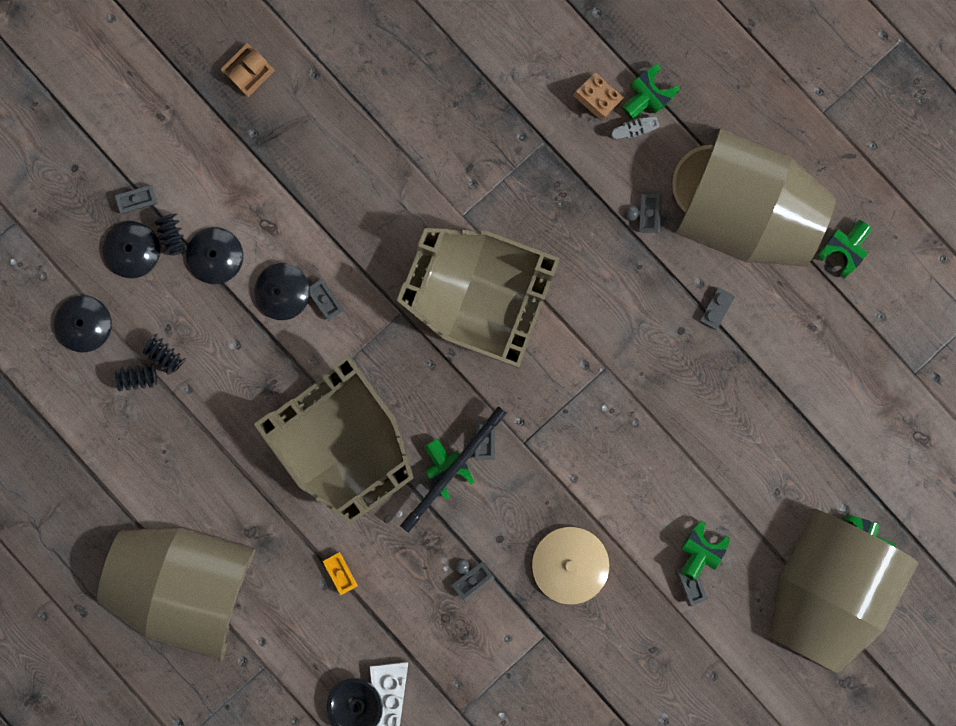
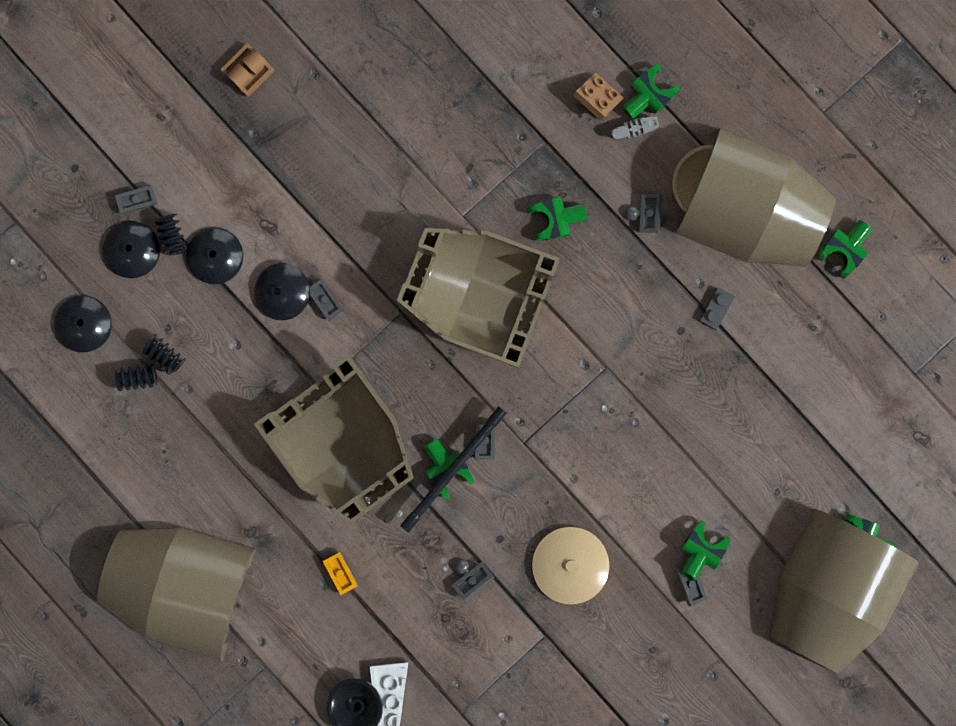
(558, 218): none -> green connector

